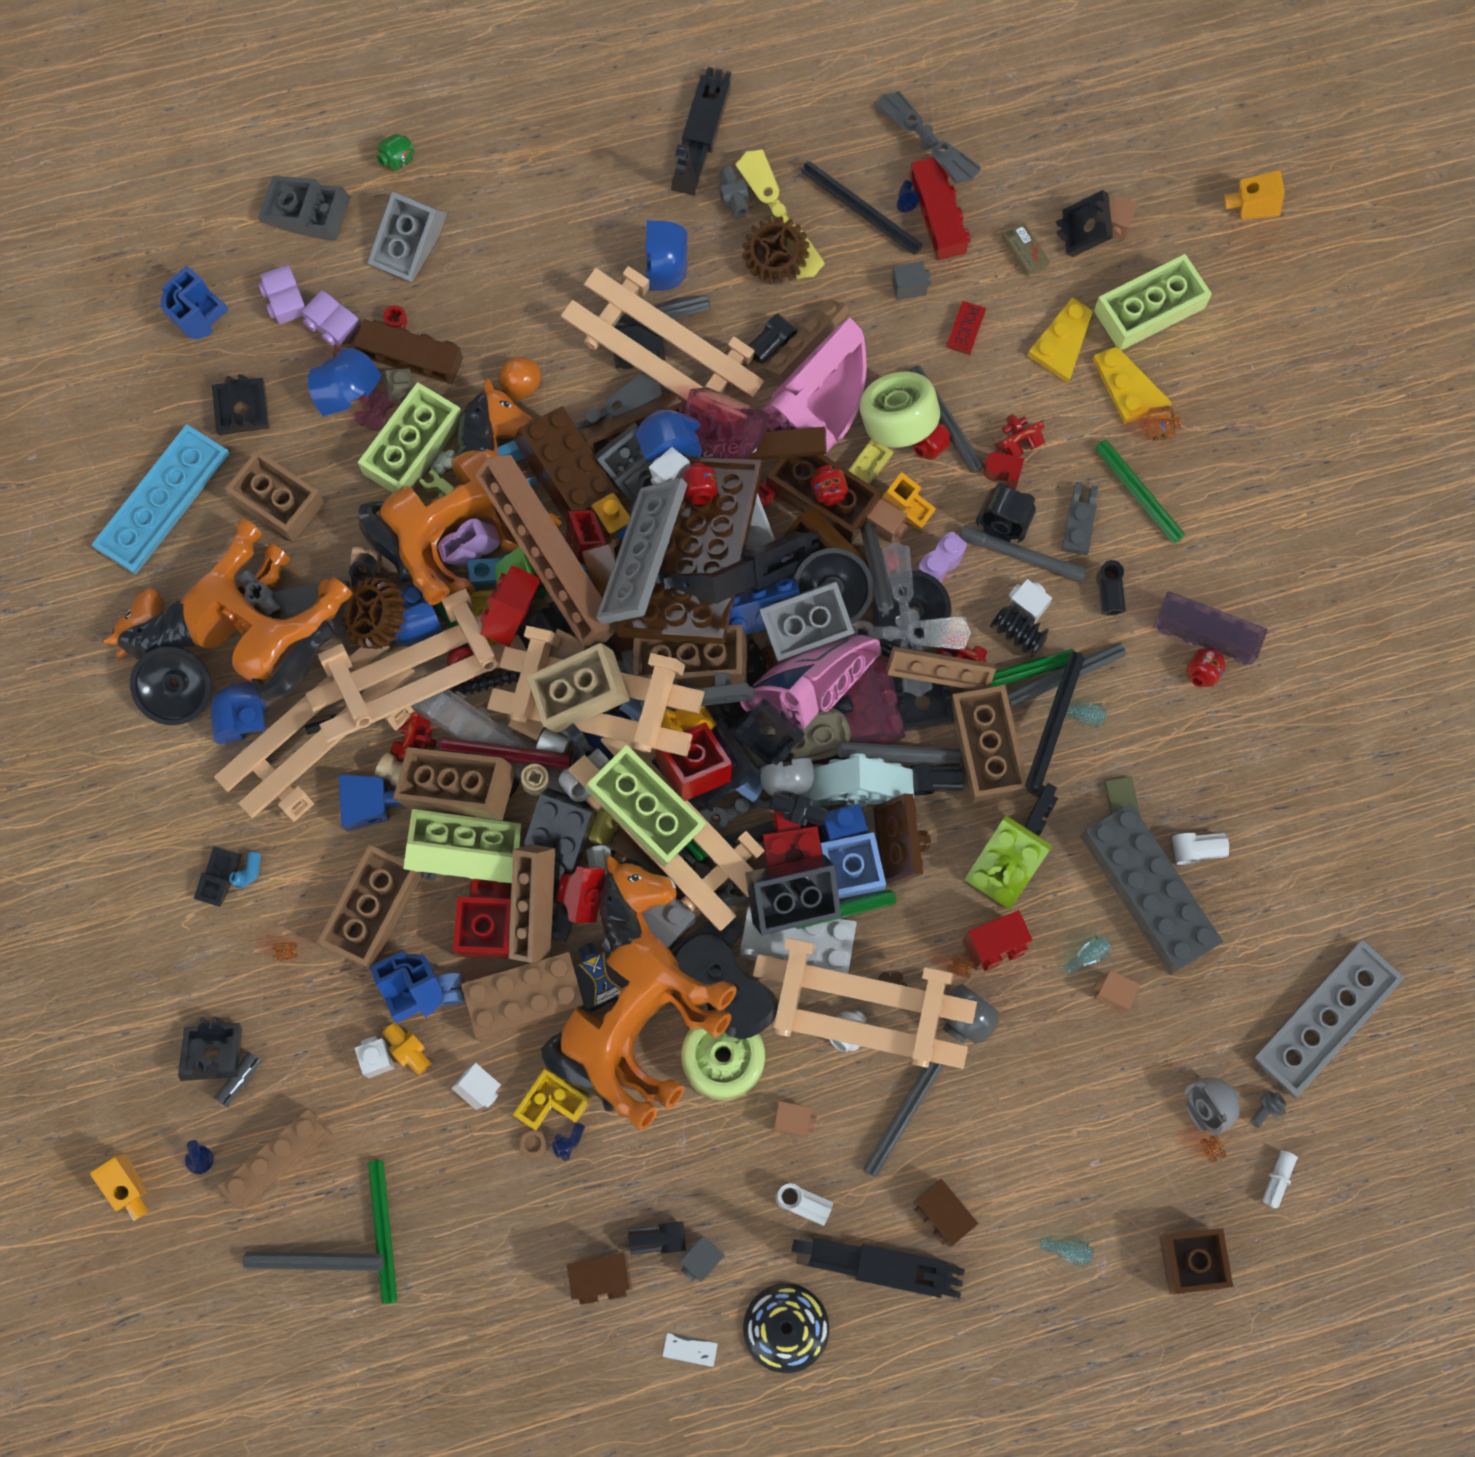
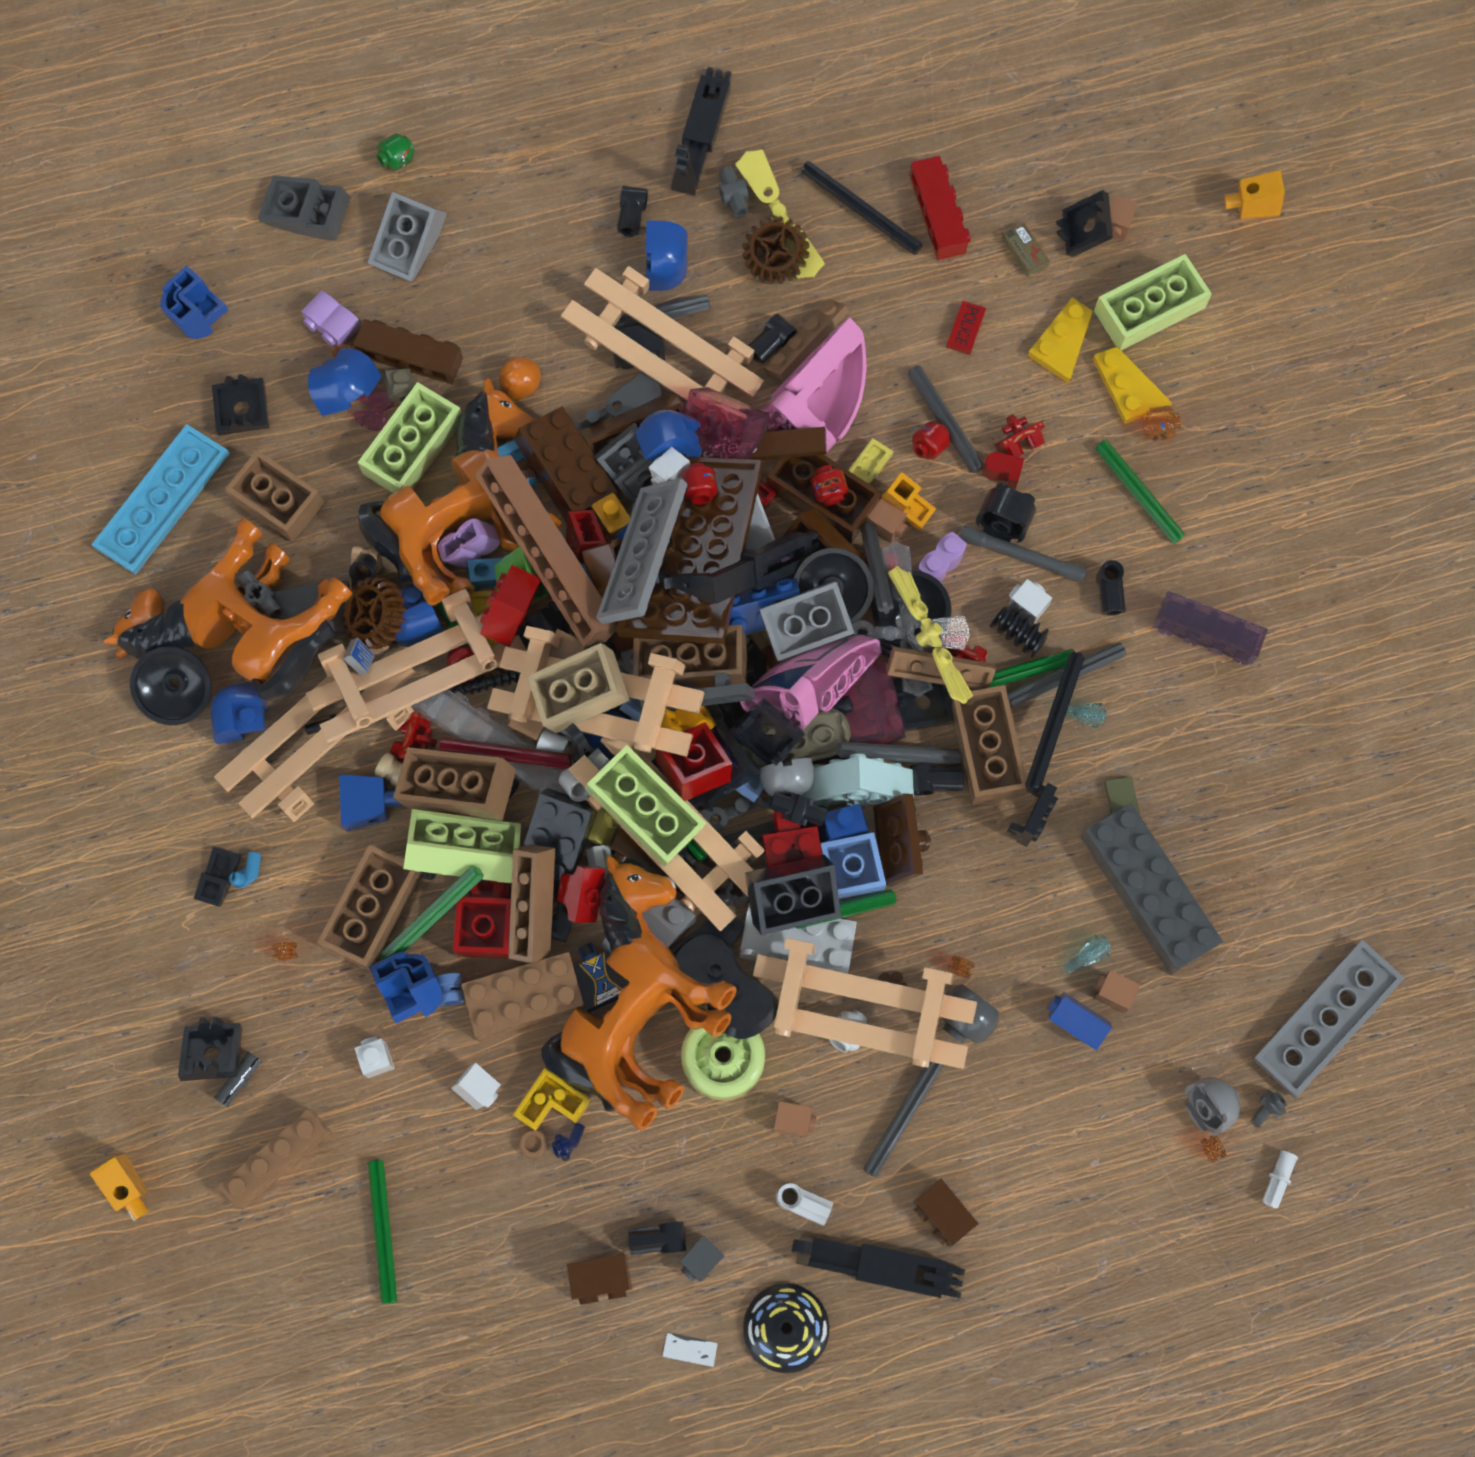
(199, 1158): clear blue plate -> none
(283, 294): lavender brick -> none
(313, 1261): dark grey axle -> none
(358, 656): none -> light grey tile
(395, 310): red bush -> none
(406, 1048): light orange axle -> none
(434, 912): none -> green axle
(439, 485): yellowish green plate -> none
(443, 462): white plant -> none
(535, 784): tan wheel -> none
(632, 204): none -> black piece
(900, 409): yellowish green wheel -> none
(907, 198): clear blue plate -> none
(910, 280): dark grey brick -> none
(929, 635): none -> light yellow piece
(954, 162): dark grey piece -> none
(998, 940): red brick -> none
(1008, 862): lime plate -> none
(1073, 1251): clear light blue cone -> none
(1078, 1020): none -> blue brick
(1080, 522): dark grey hinge -> none
(1192, 848): white piece -> none
(1196, 1261): reddish brown brick -> none
(1206, 667): red head -> none

